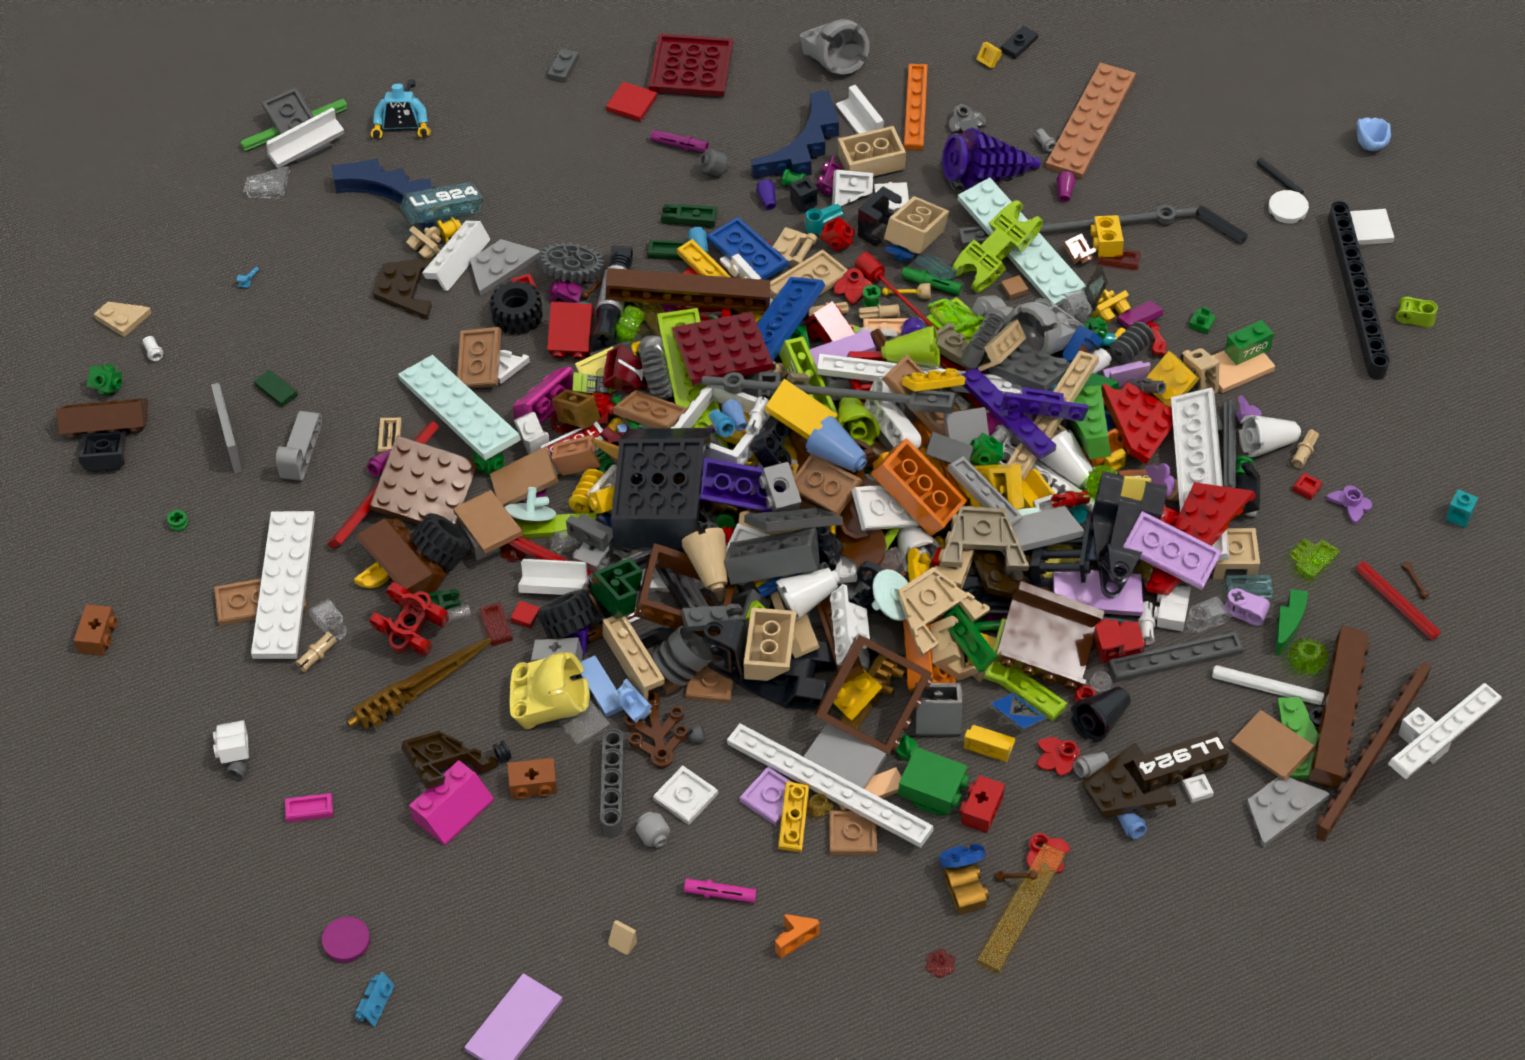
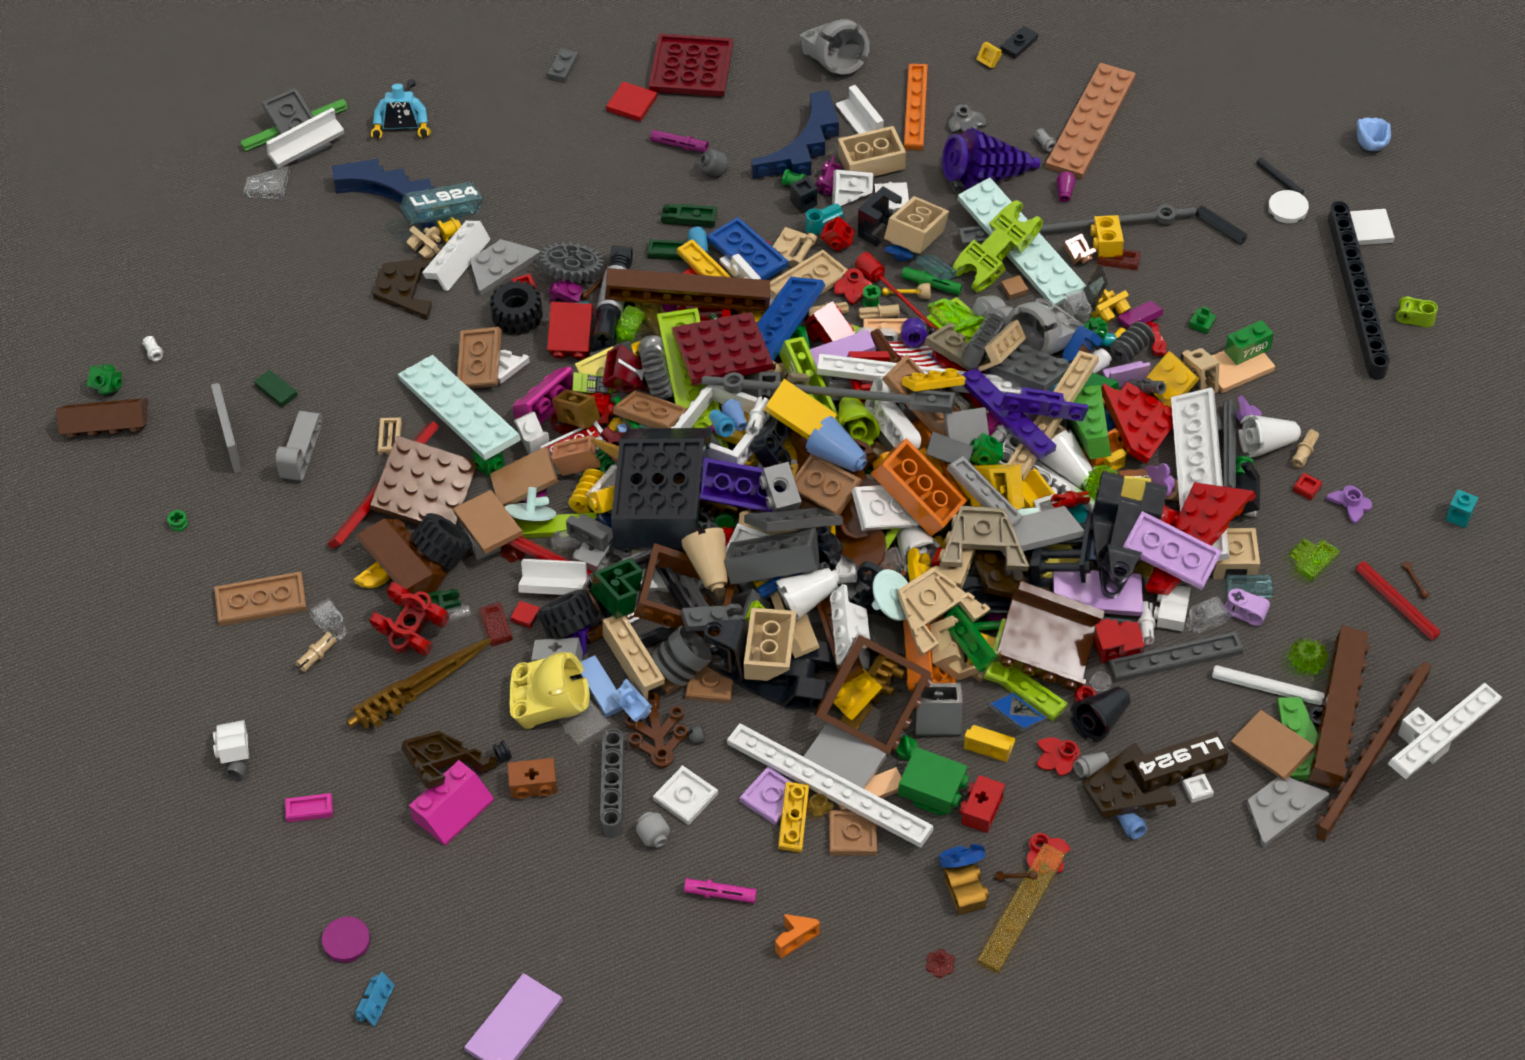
(95, 630): dark orange brick -> none
(102, 451): black slope -> none
(122, 317): tan wing -> none
(245, 281): dark azure hand -> none
(283, 585): white plate -> none
(377, 464): magenta cone -> none
(622, 937): tan slope -> none
(766, 192): dark purple cone -> none
(918, 345): lime cone -> none
(1290, 619): green slope -> none

